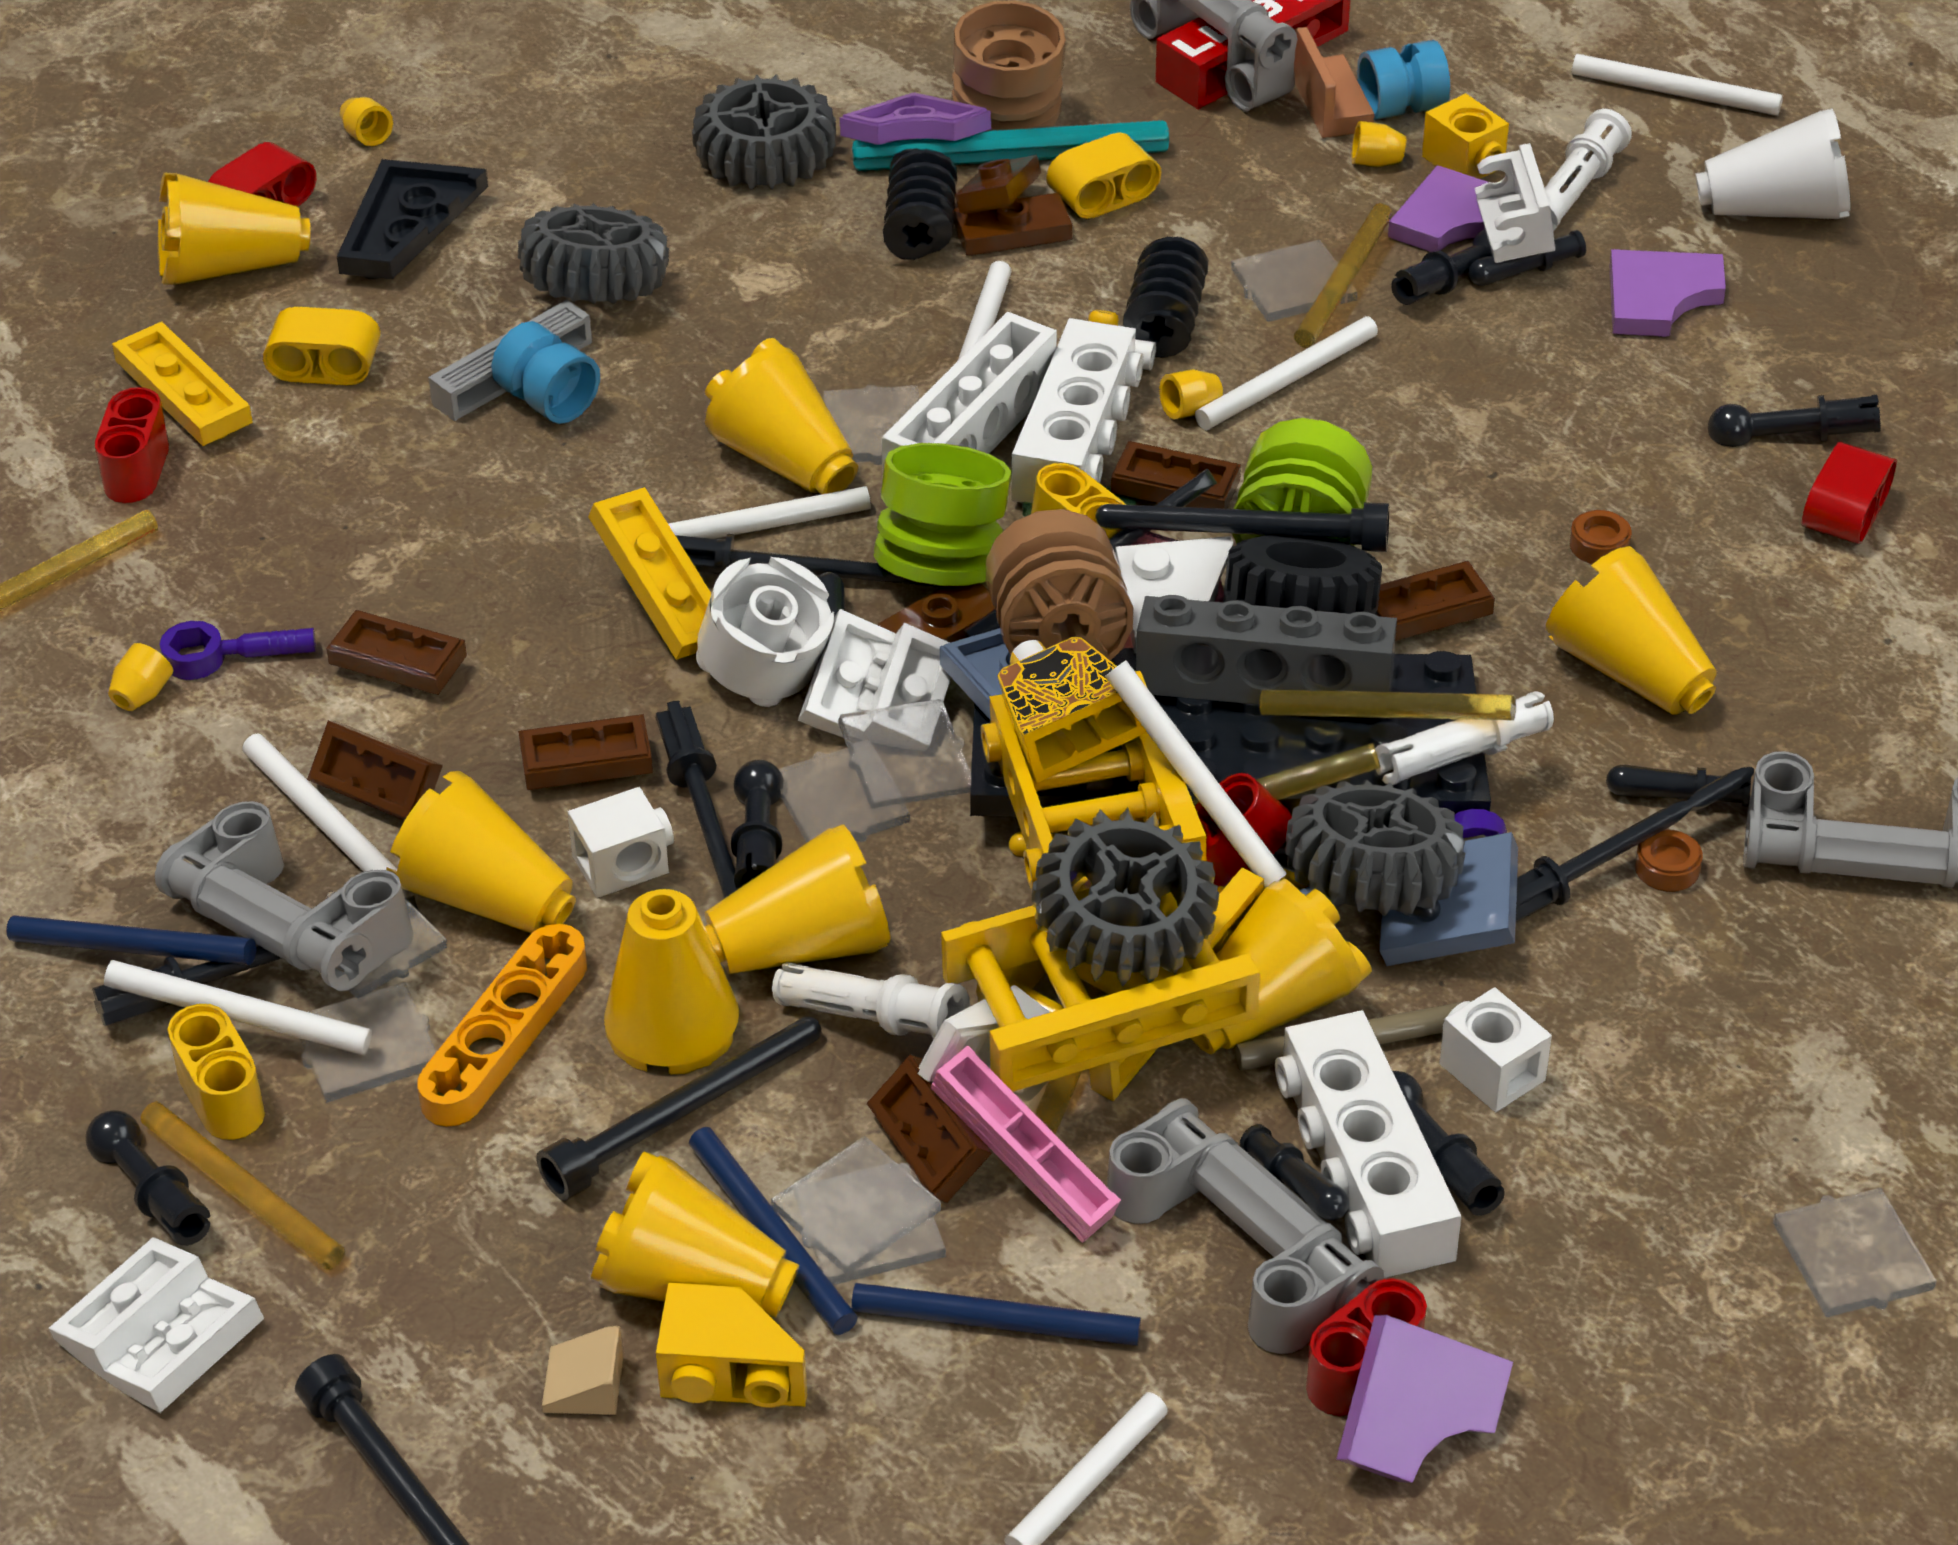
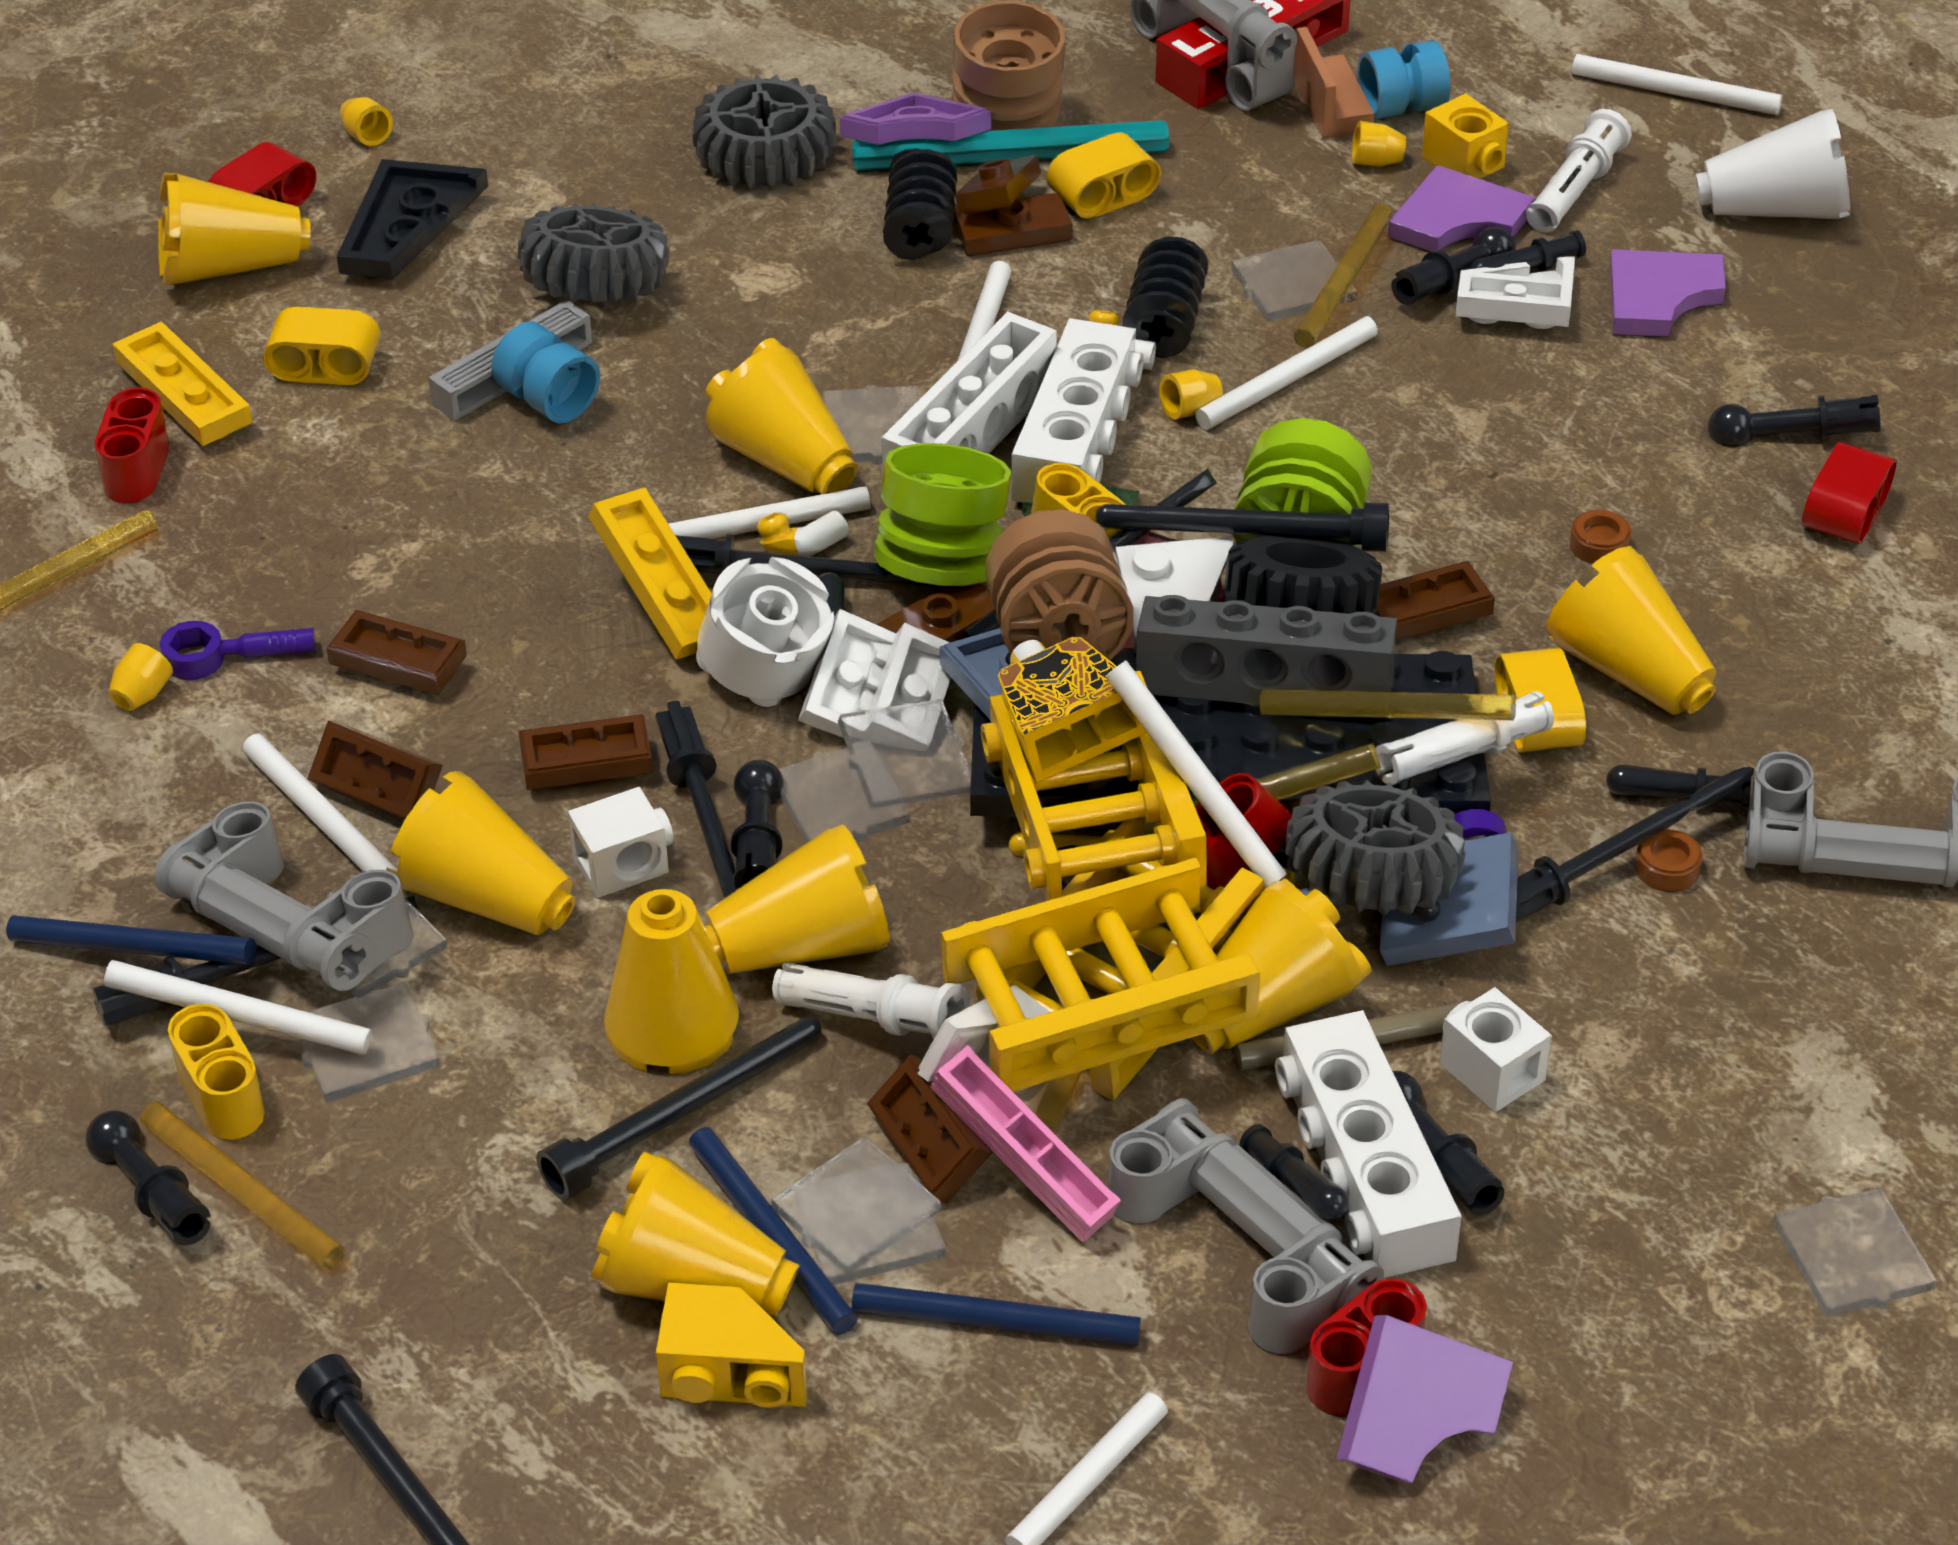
(156, 1324): white slope -> none
(494, 1019): light orange beam -> none
(585, 1374): tan slope -> none
(801, 541): none -> arm
(1121, 918): dark grey gear -> none
(1157, 472): reddish brown plate -> none
(1515, 208): white hinge -> none
(1517, 296): none -> white wing
(1550, 674): none -> yellow beam

